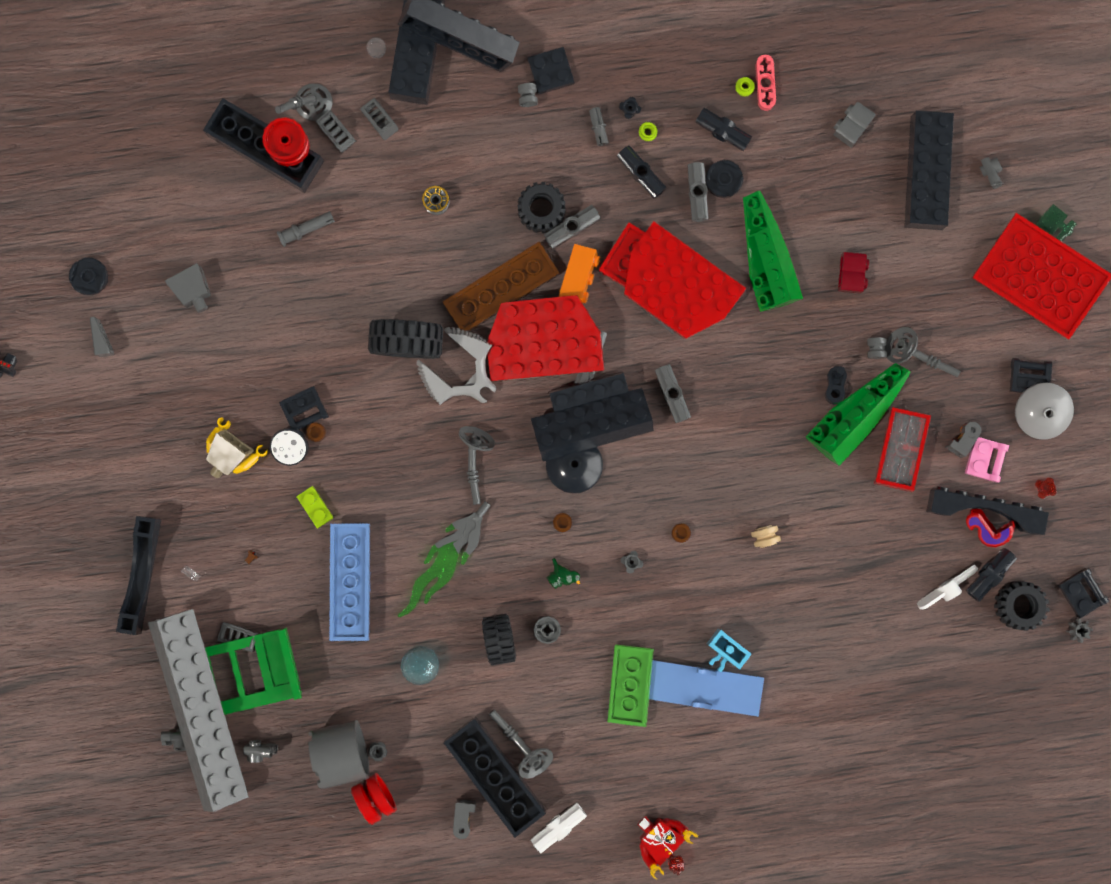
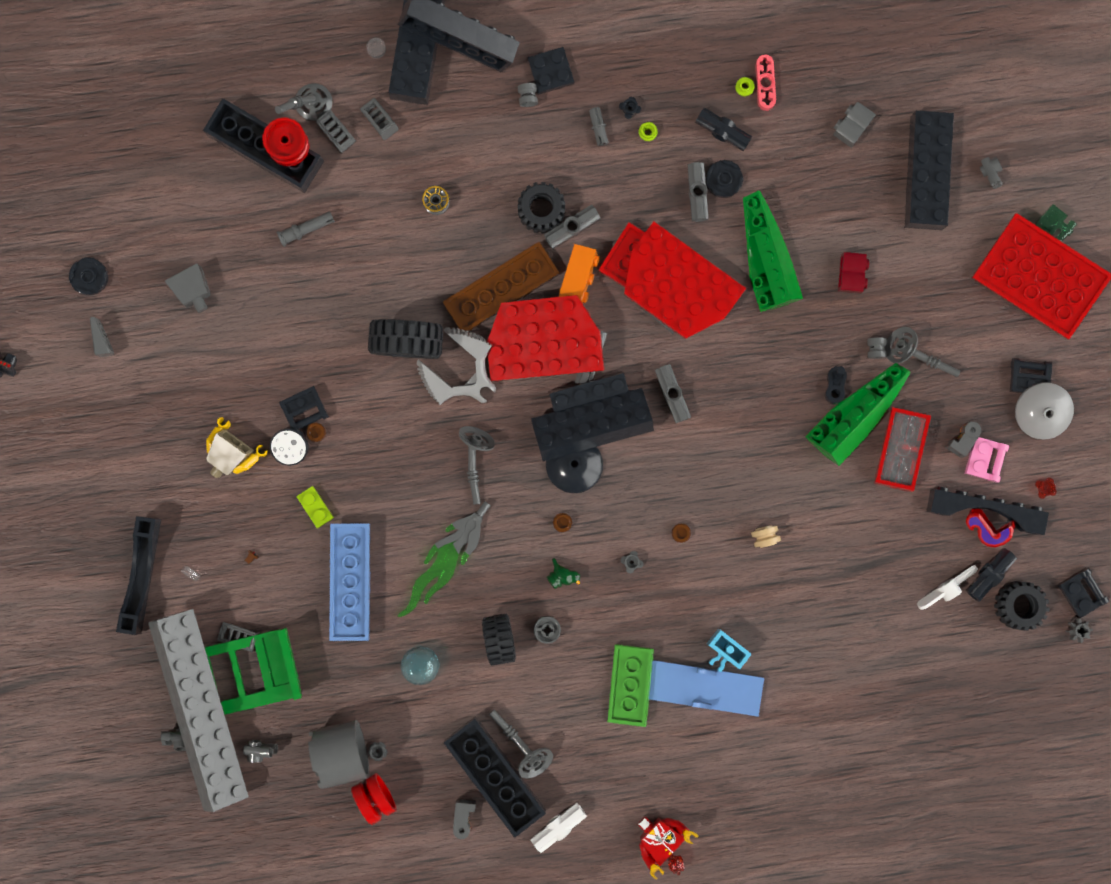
(633, 162): black piece -> none

